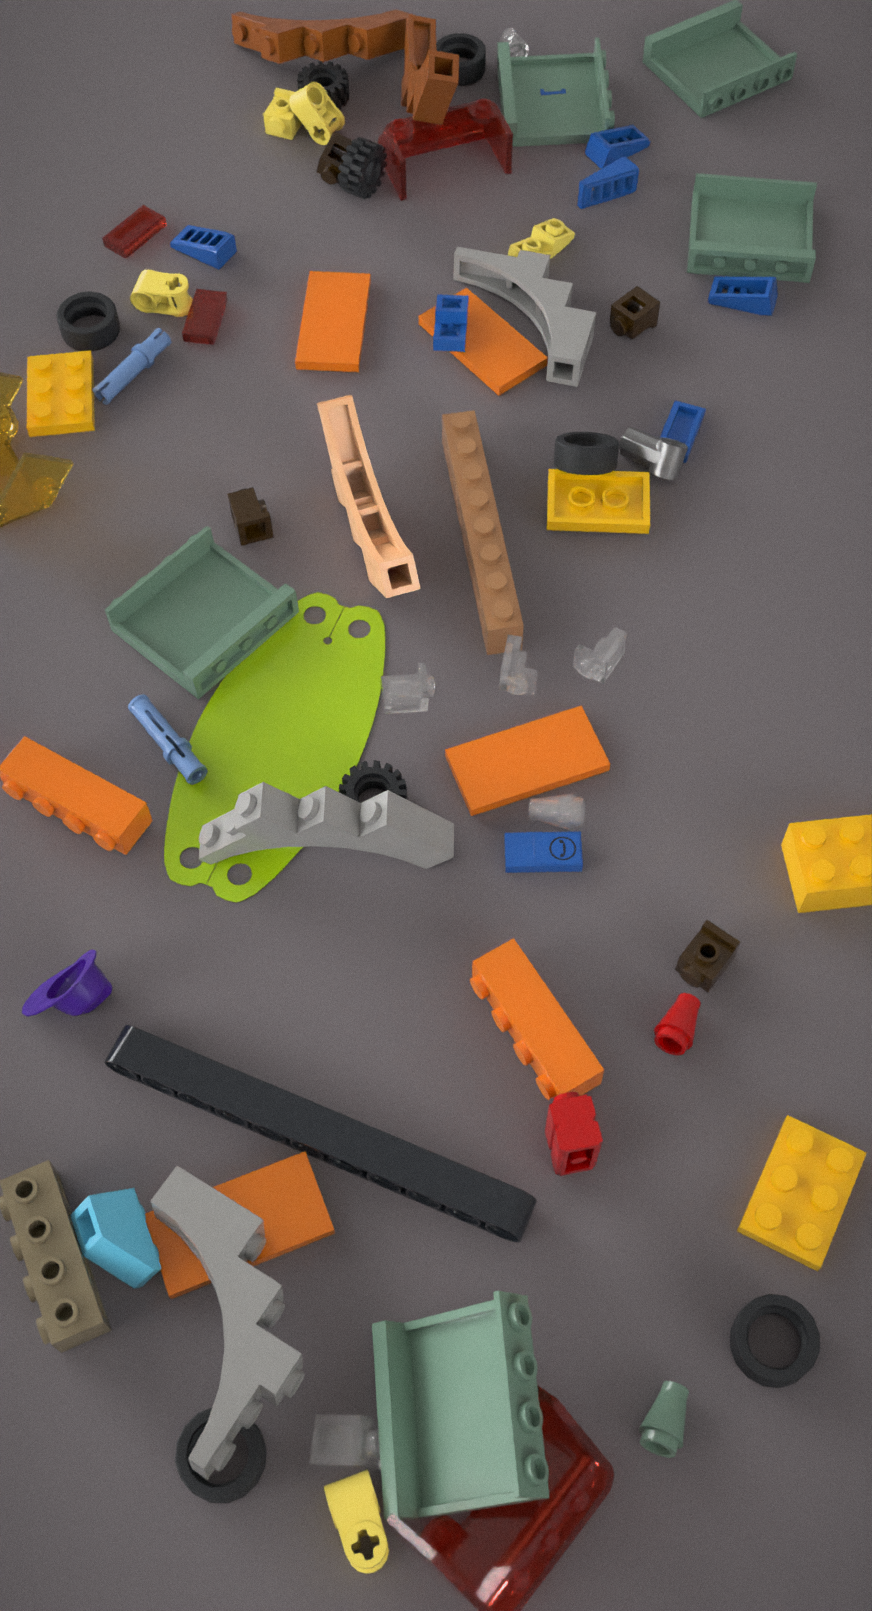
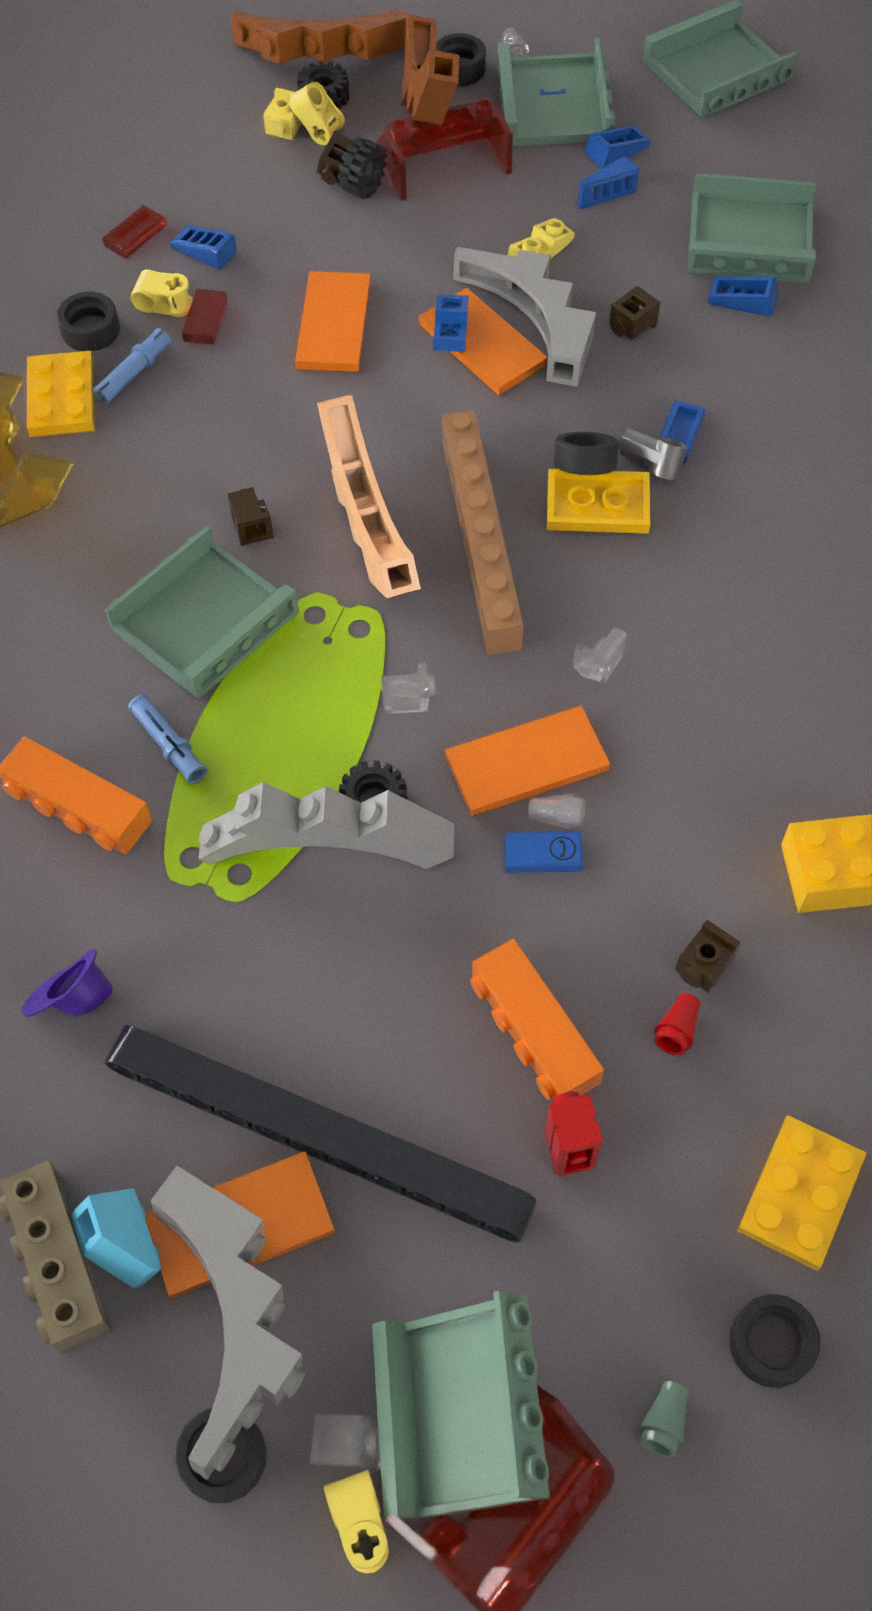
(514, 675): clear bracket -> none

